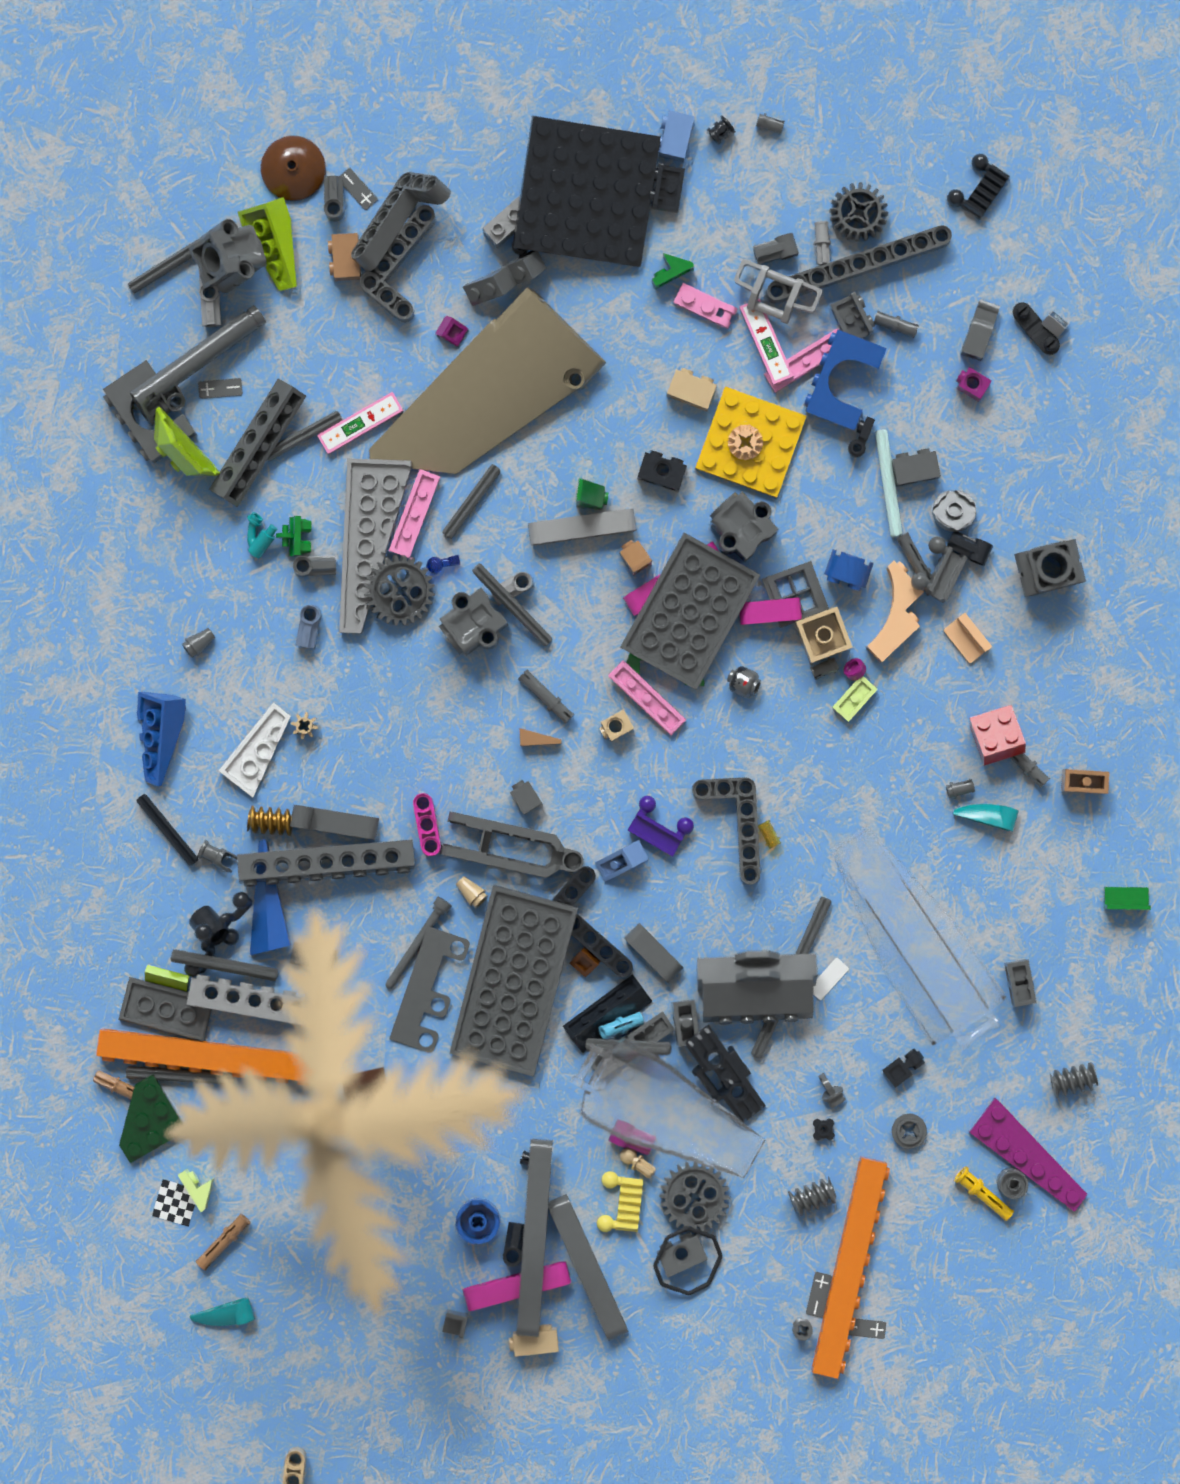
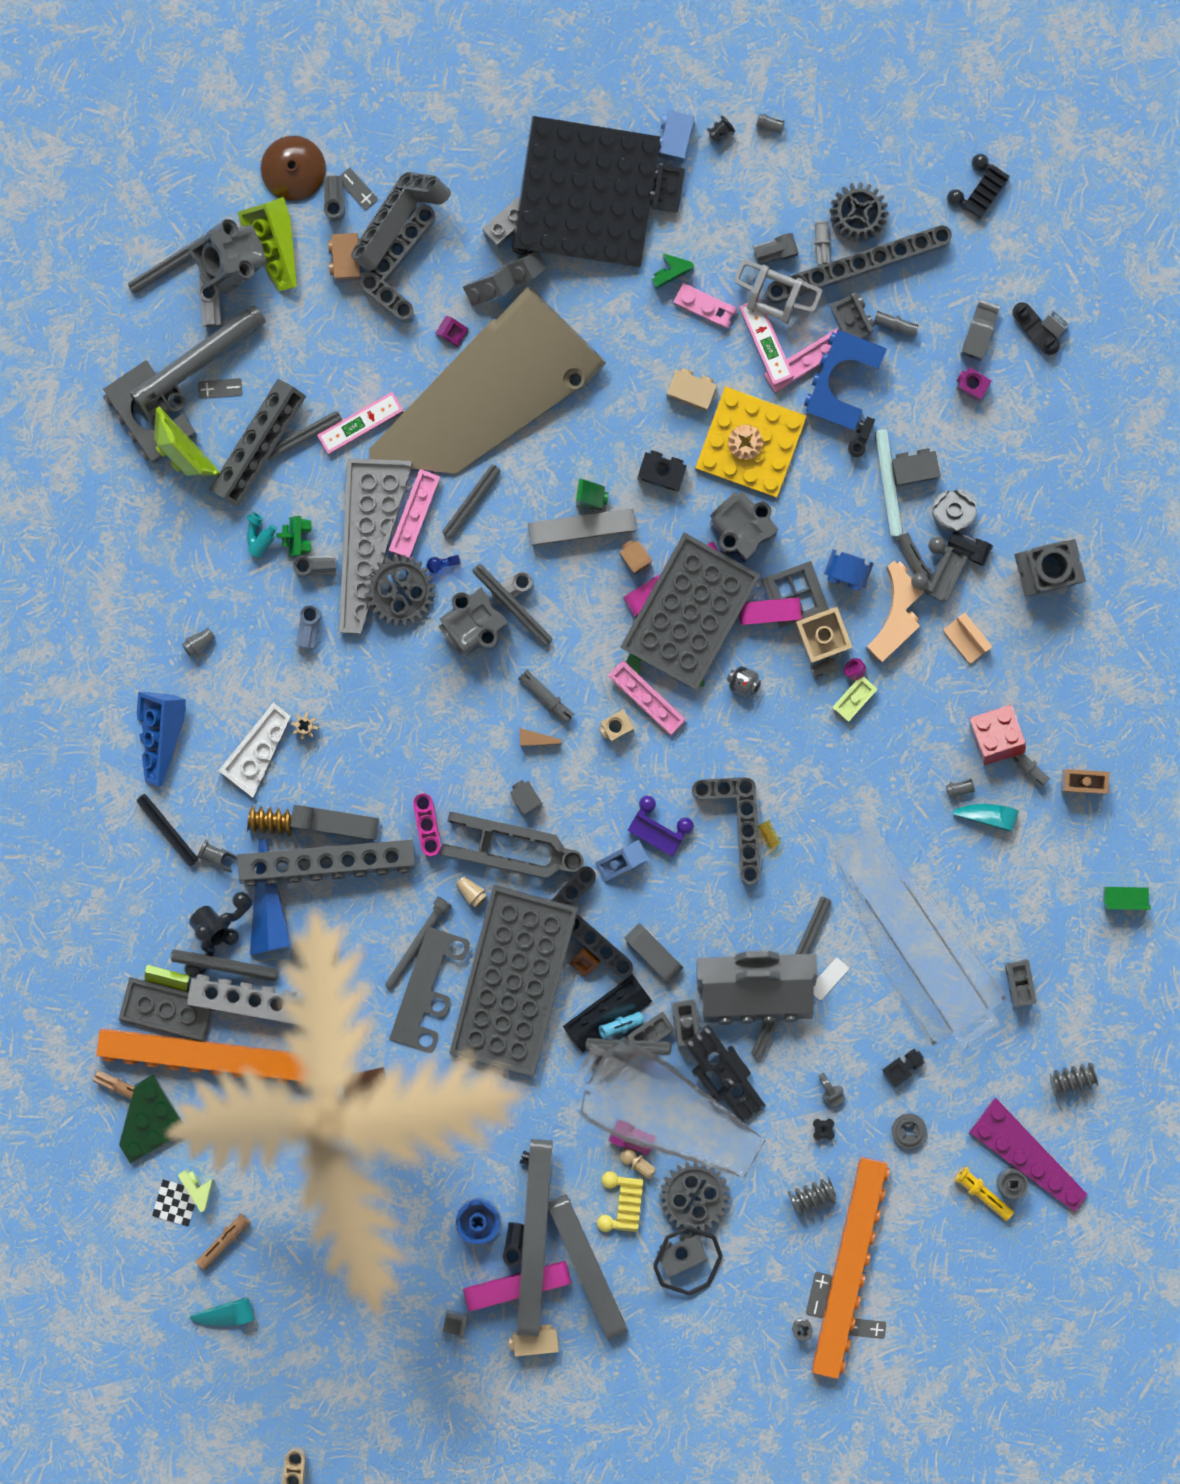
(174, 1075): dark grey axle -> none

